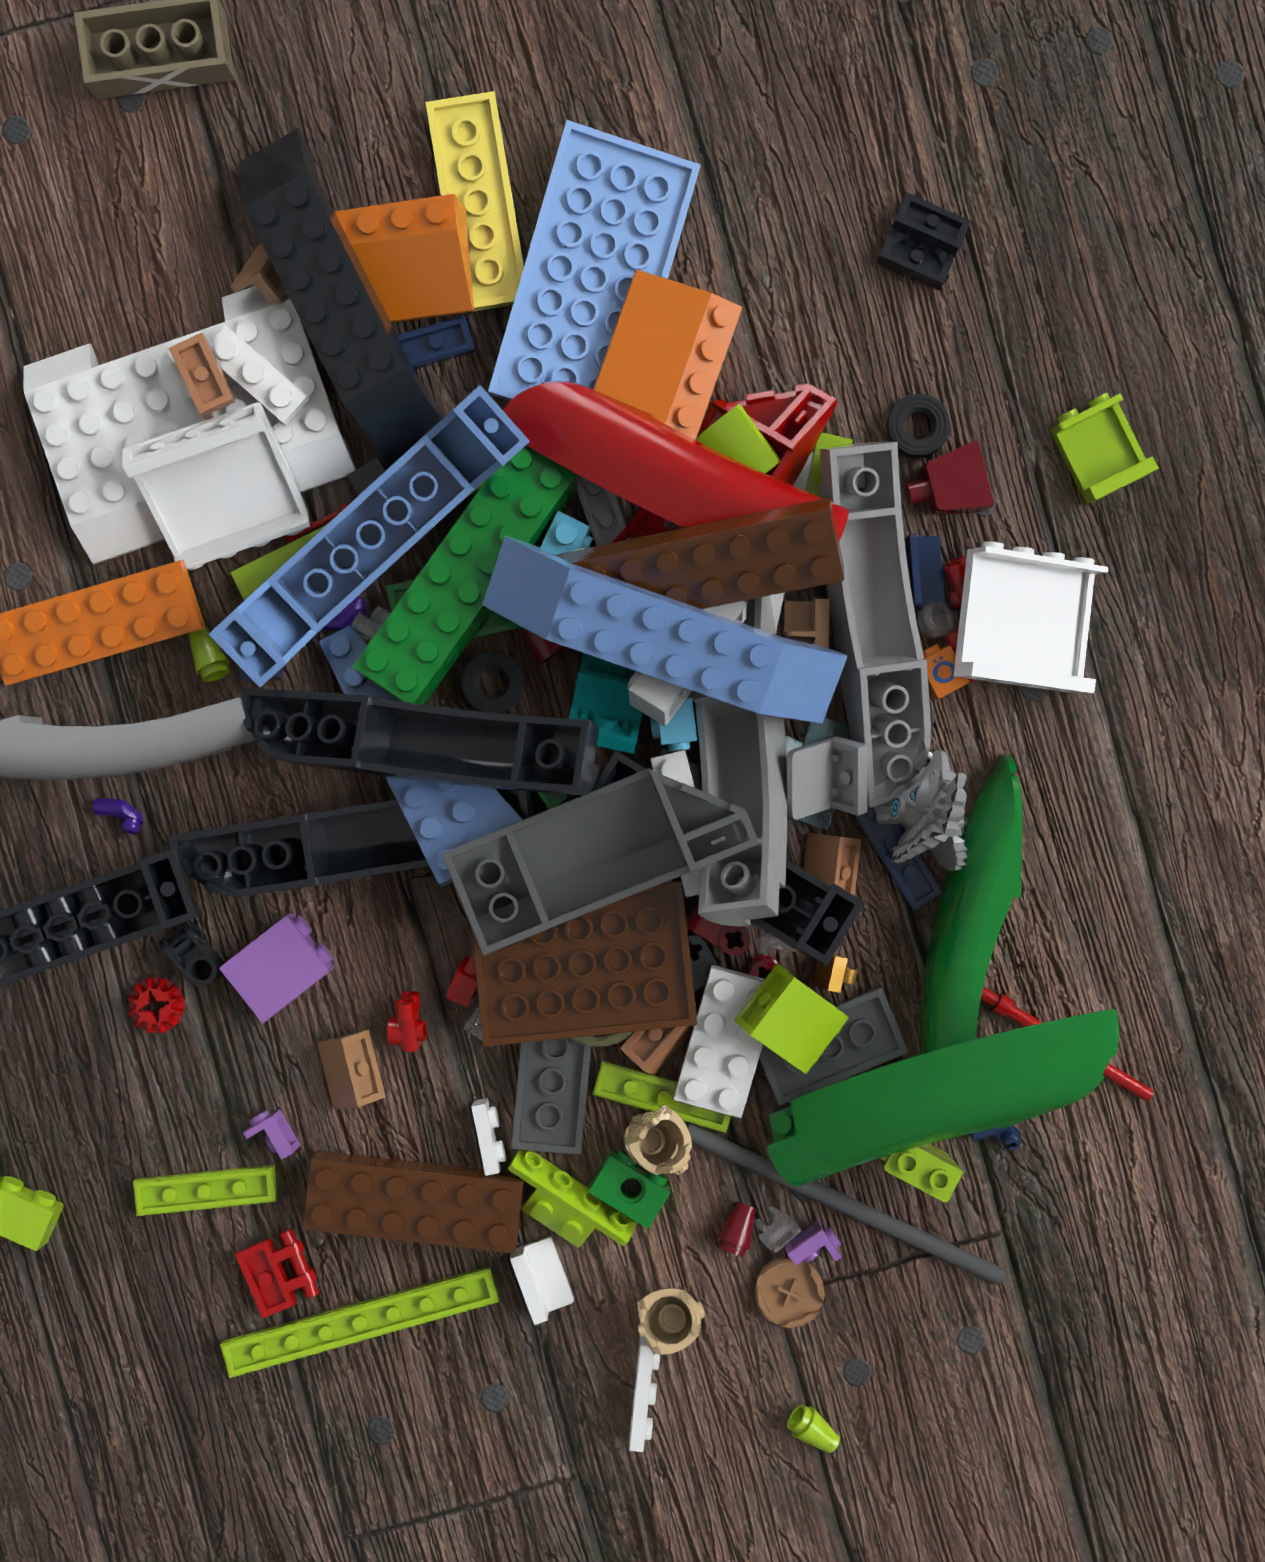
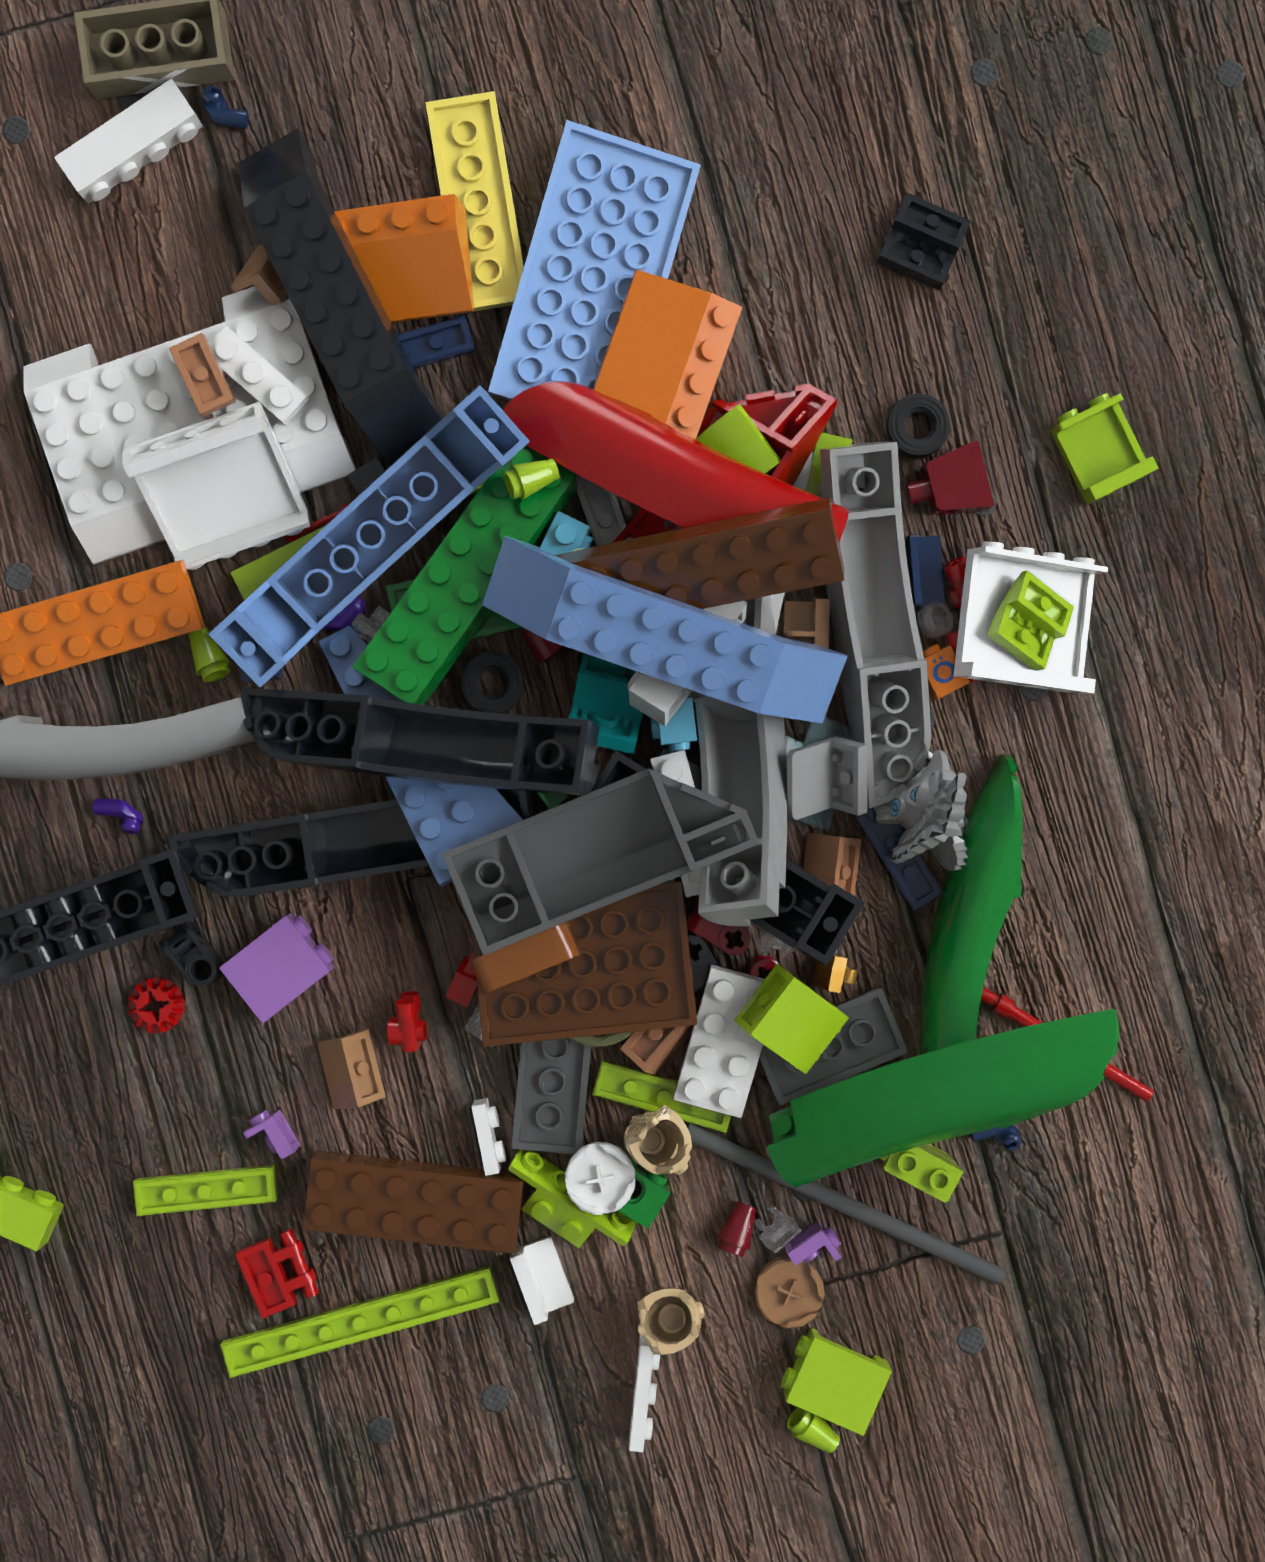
(129, 142): none -> white brick
(220, 112): none -> dark blue arm
(525, 958): none -> dark orange beam
(530, 477): none -> lime cone
(600, 1178): none -> white tile
(835, 1382): none -> lime panel
(1030, 620): none -> lime slope

